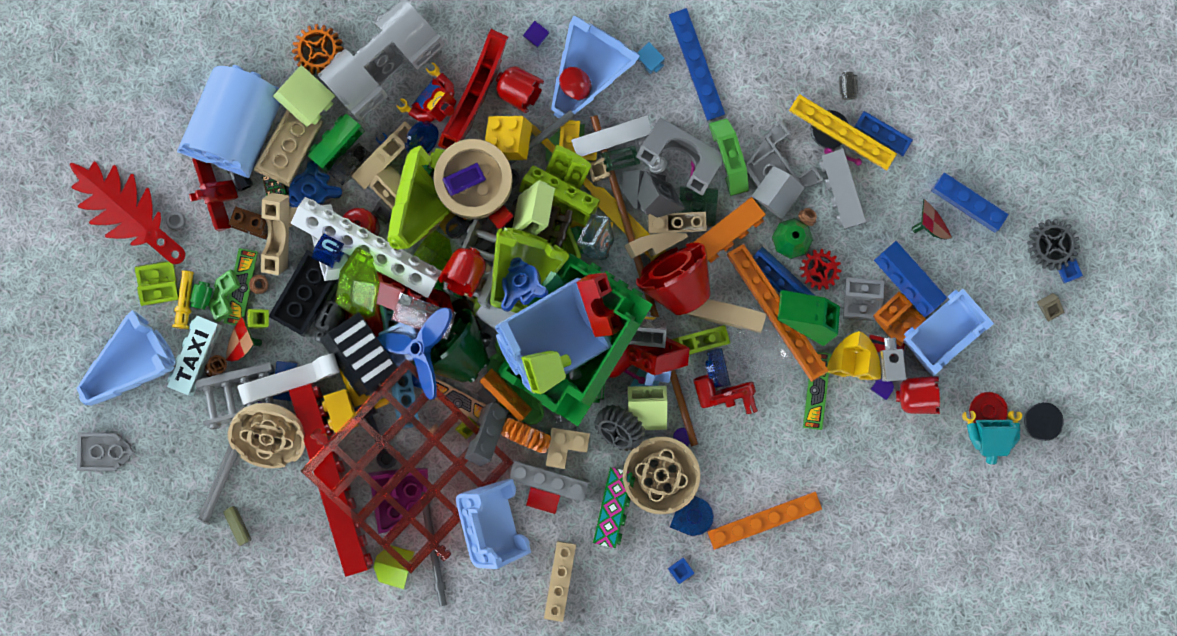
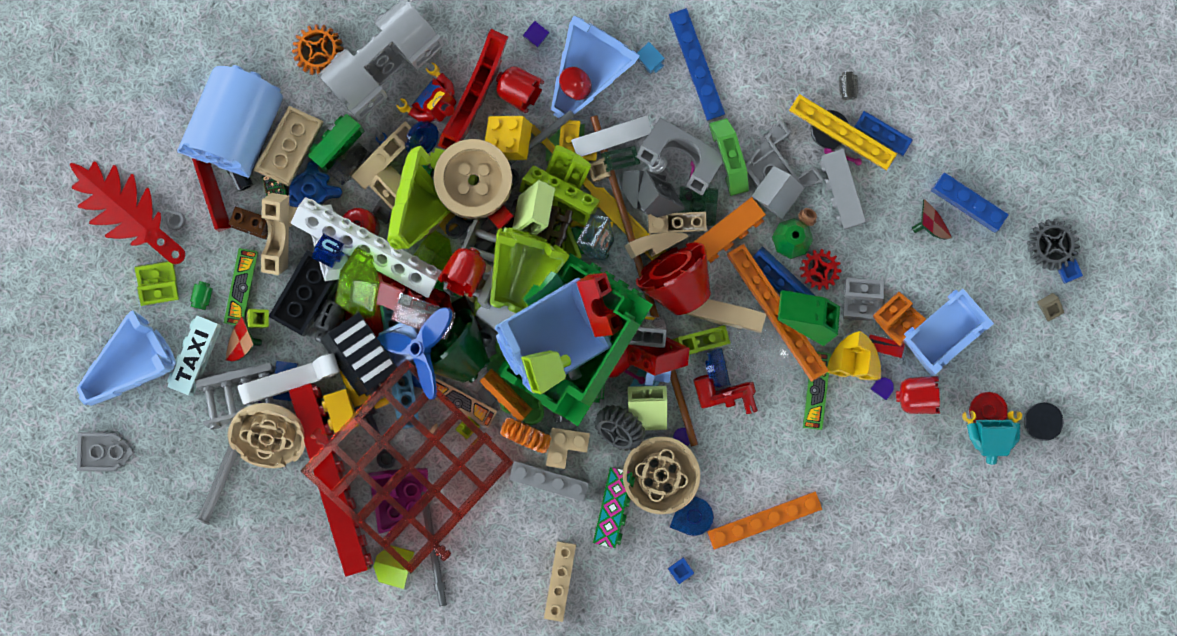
(183, 310): yellow pin -> none
(213, 369): reddish brown wheel -> none
(215, 192): red plate -> none
(219, 303): bright green tile -> none
(237, 525): olive slope -> none
(264, 282): nougat plate -> none
(304, 96): yellowish green brick -> none
(464, 179): dark purple tile -> none
(484, 444): dark grey arch -> none
(490, 525): light blue windscreen -> none
(521, 284): blue tile -> none
(543, 500): red sticker -> none
(892, 370): light grey torso -> none
(910, 279): blue brick -> none

